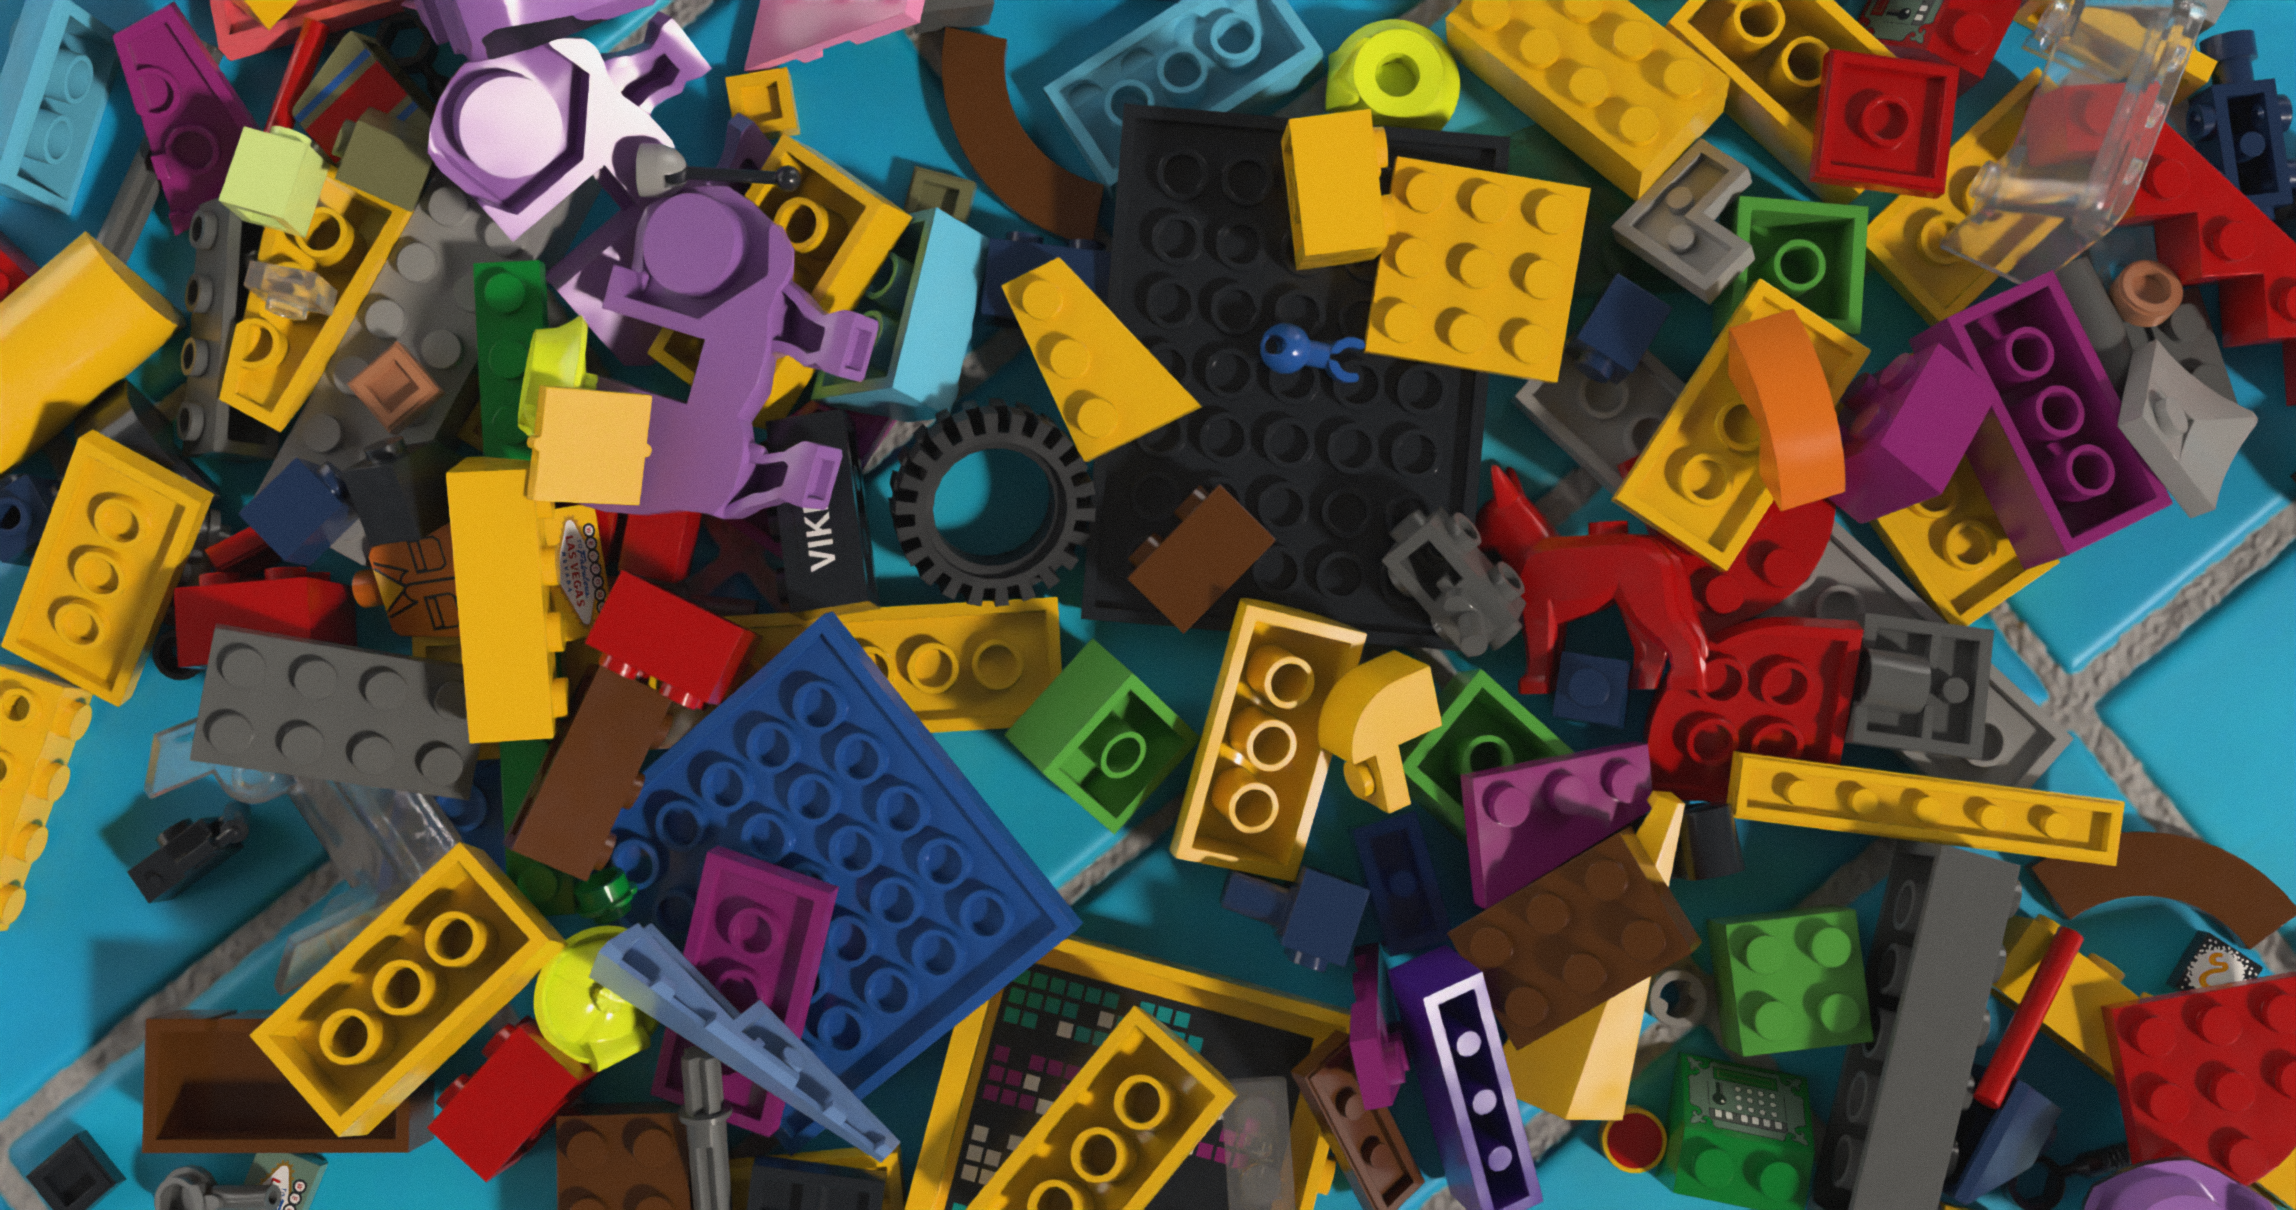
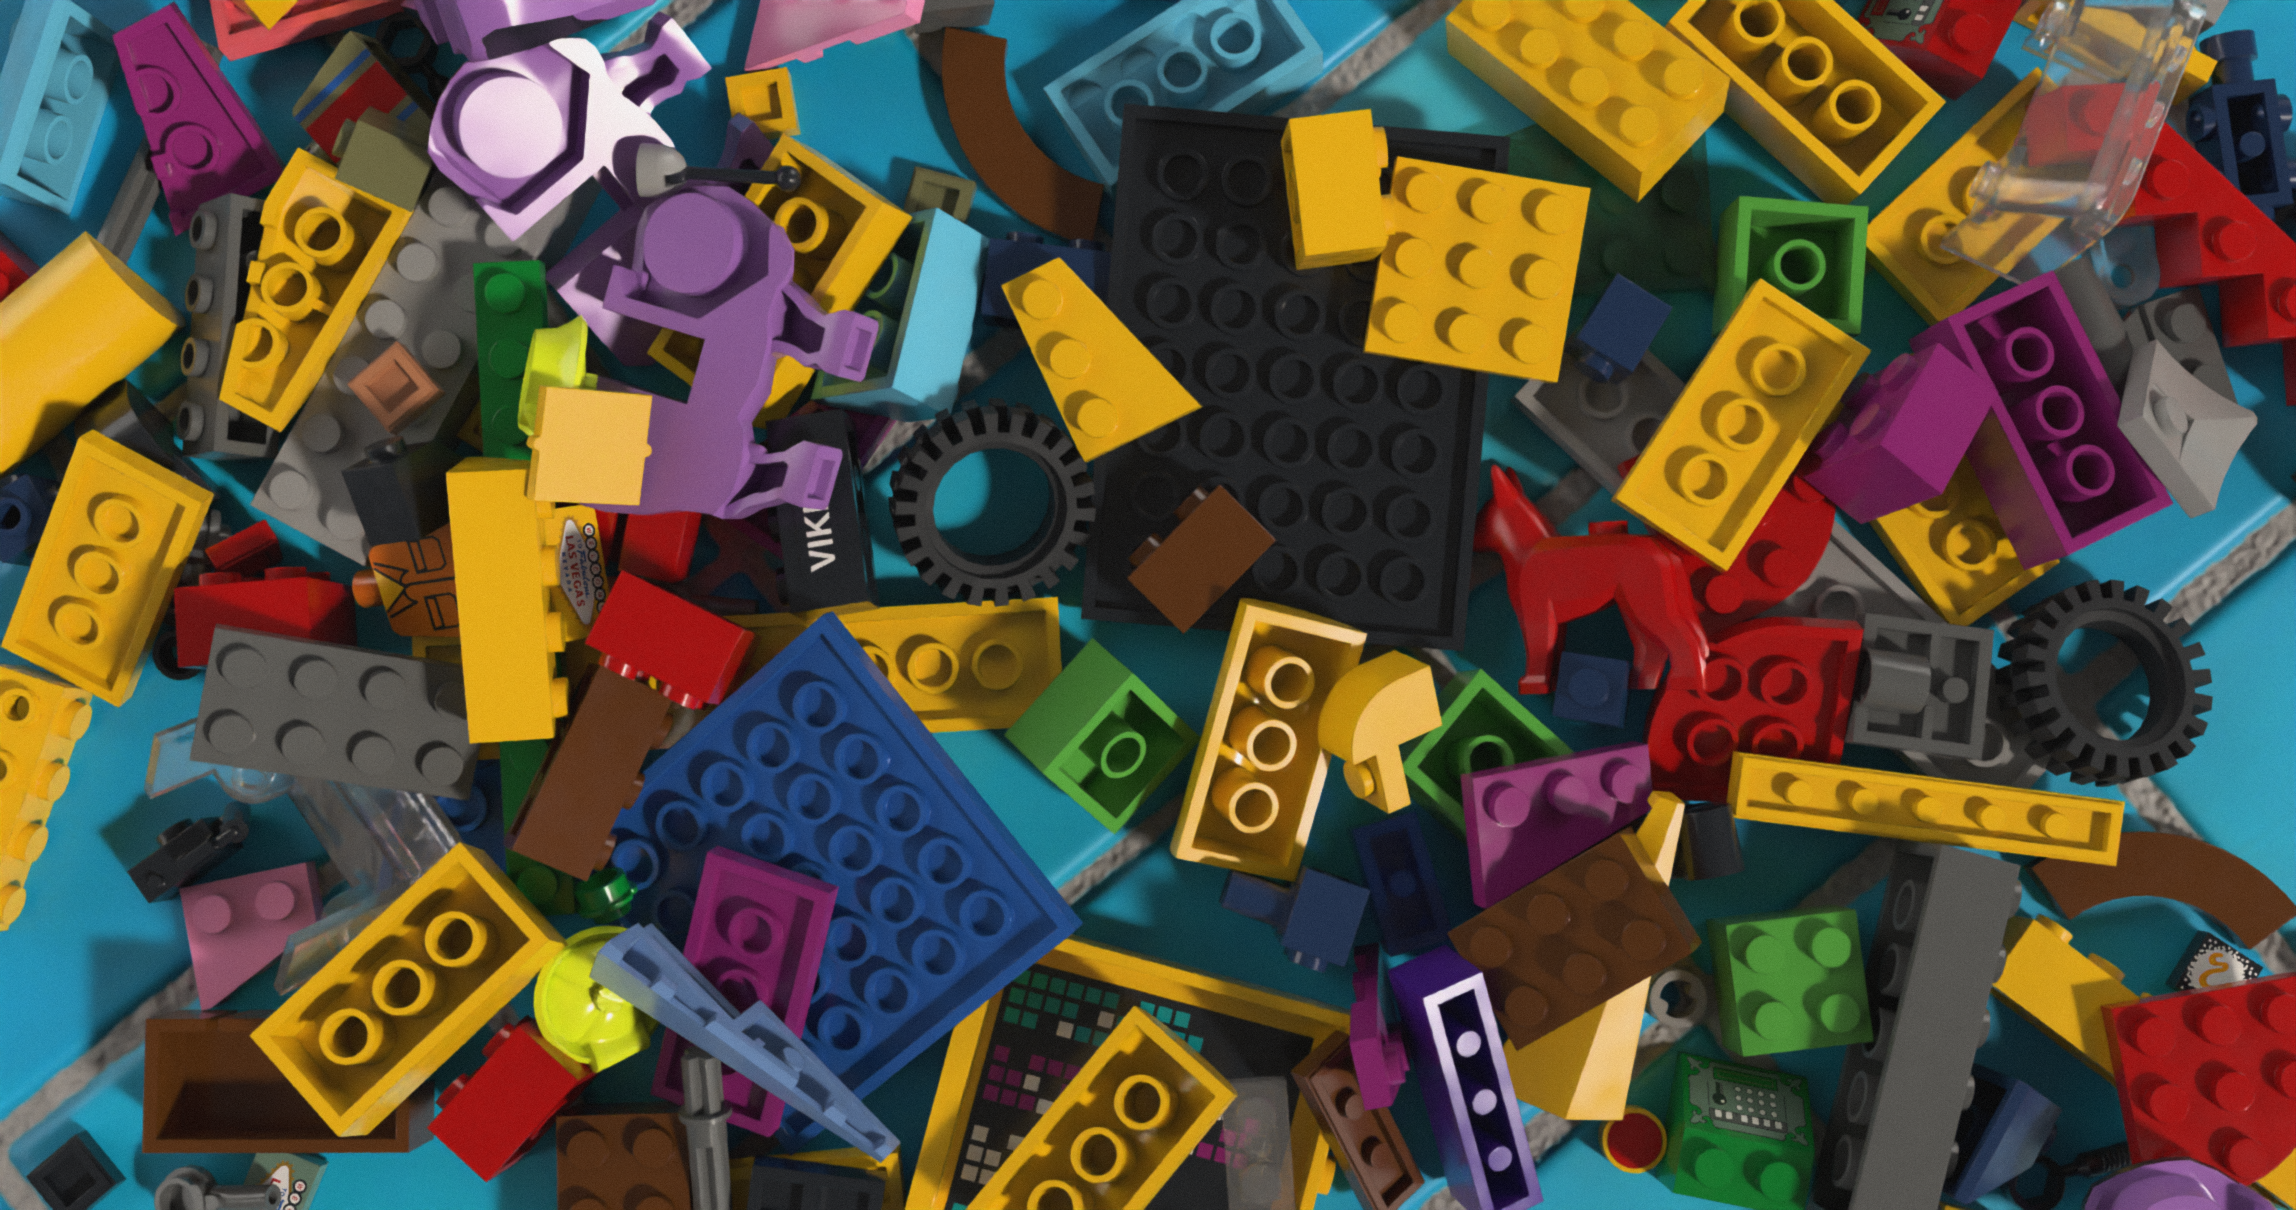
(243, 925): none -> bright pink wing
(275, 180): yellowish green brick -> none
(290, 290): clear plate -> none
(298, 73): red bar -> none
(302, 511): dark blue brick -> none
(1297, 350): blue arm -> none
(1395, 72): neon yellow piece -> none
(1463, 591): dark grey brick -> none
(1676, 225): light grey plate -> none
(1792, 404): orange brick -> none
(1884, 124): red tile -> none
(2028, 1017): red bar -> none
(2146, 293): nougat tile -> none
(2157, 646): none -> black tyre

